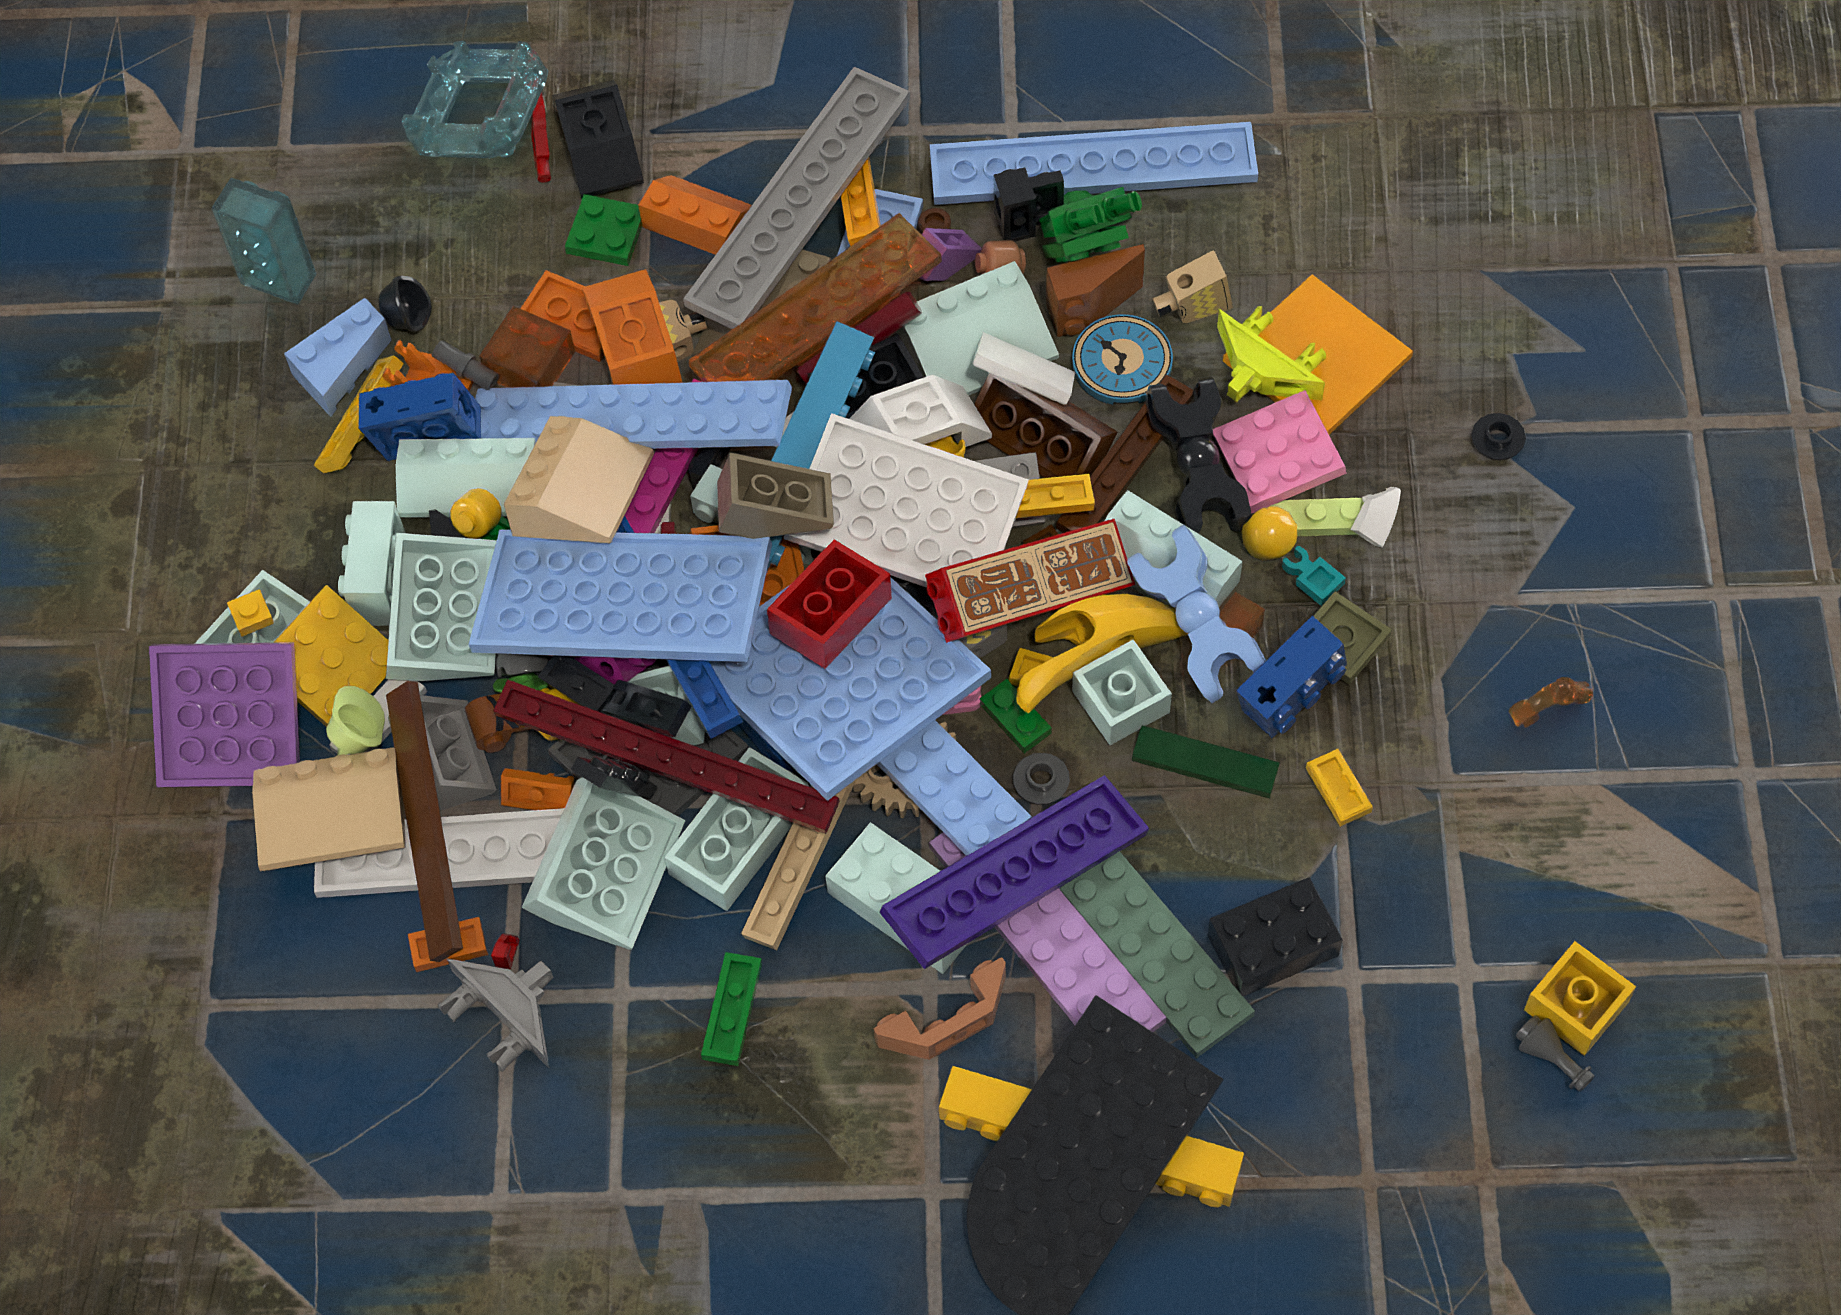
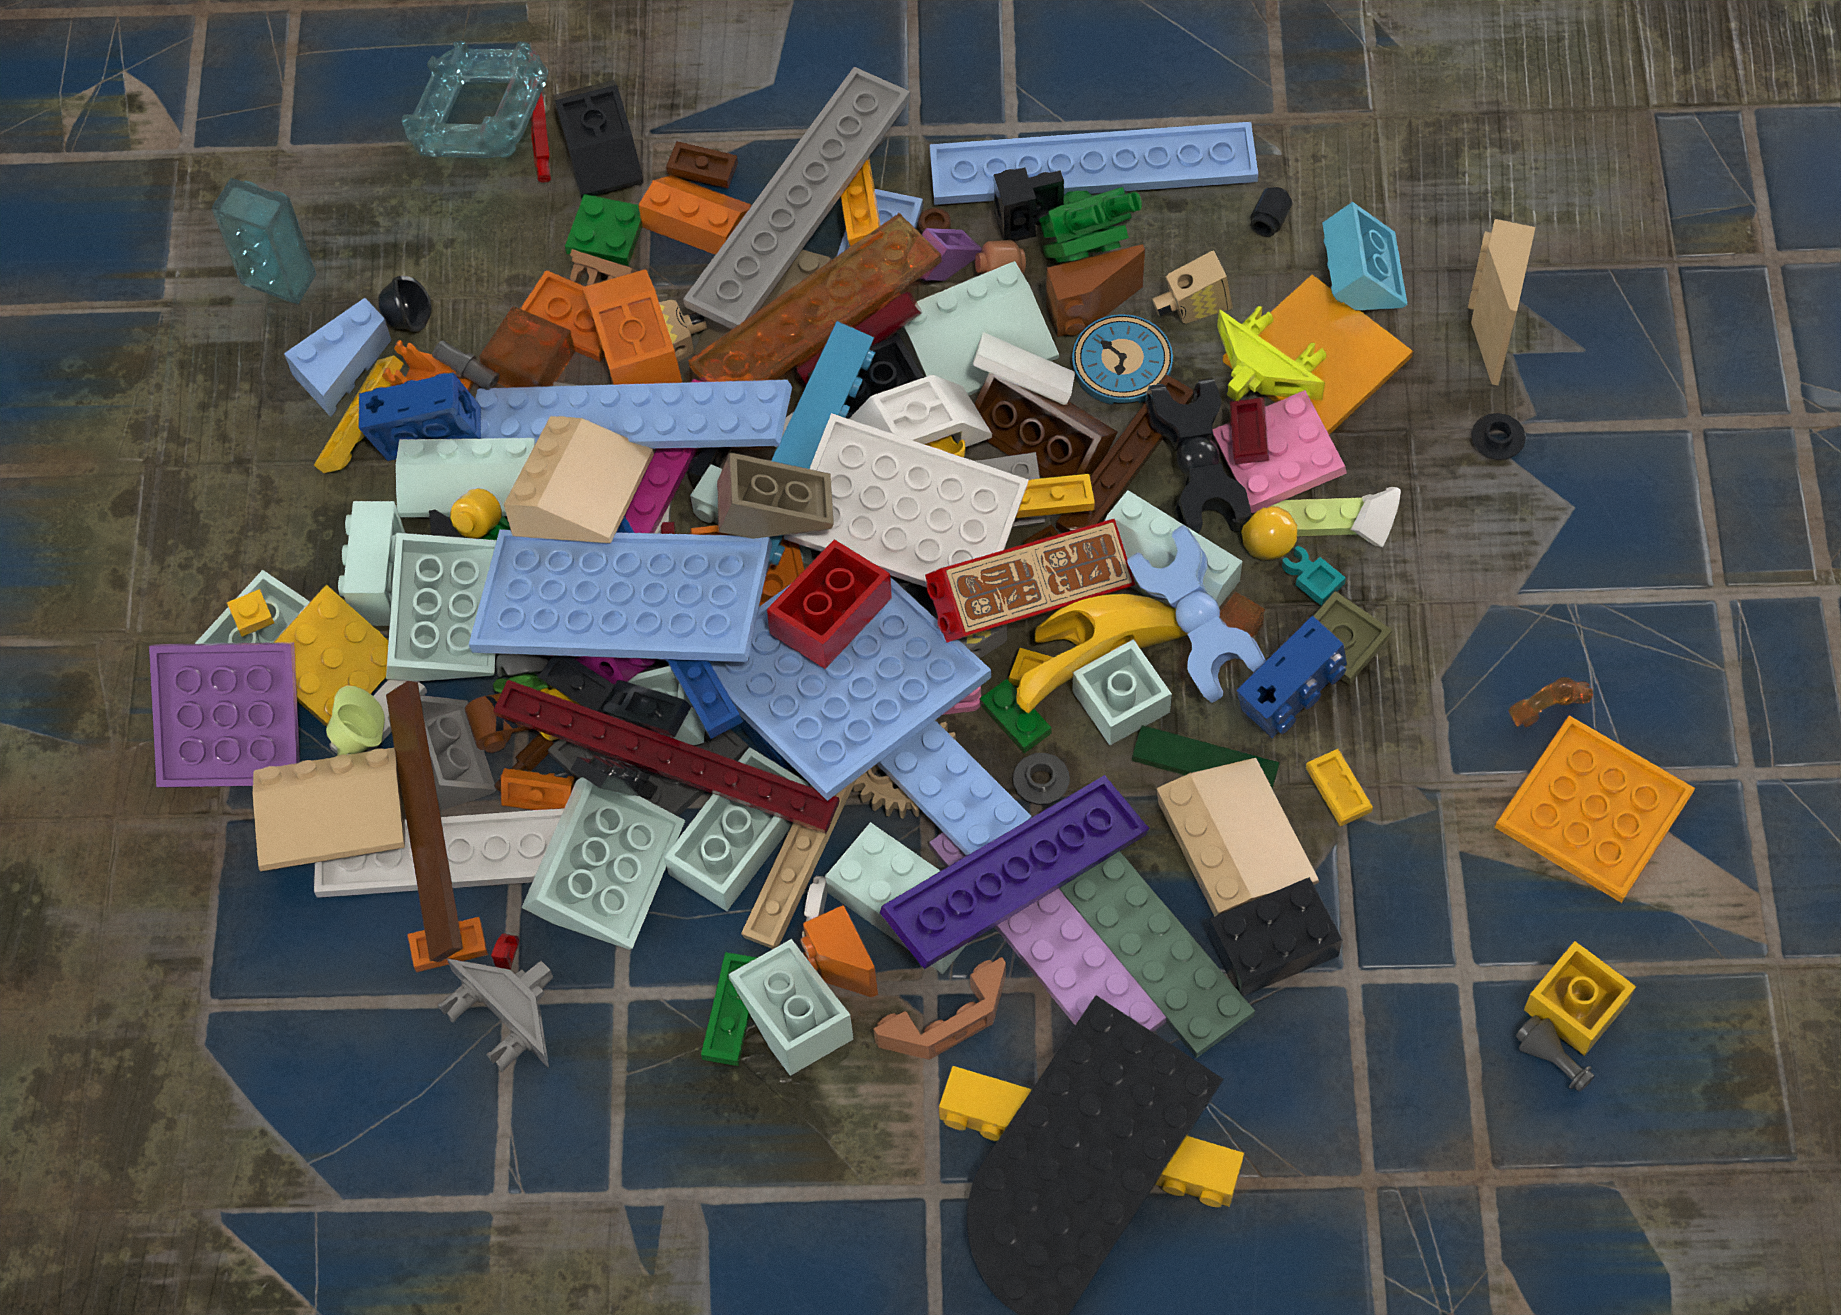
(530, 756): none -> reddish brown axle
(595, 267): none -> medium nougat plate
(702, 164): none -> reddish brown plate
(792, 1007): none -> light aqua slope
(815, 899): none -> white tile
(838, 952): none -> orange slope
(1233, 834): none -> tan slope
(1249, 431): none -> dark red tile
(1270, 211): none -> black brick
(1363, 261): none -> medium azure slope
(1498, 290): none -> tan slope
(1595, 808): none -> light orange tile

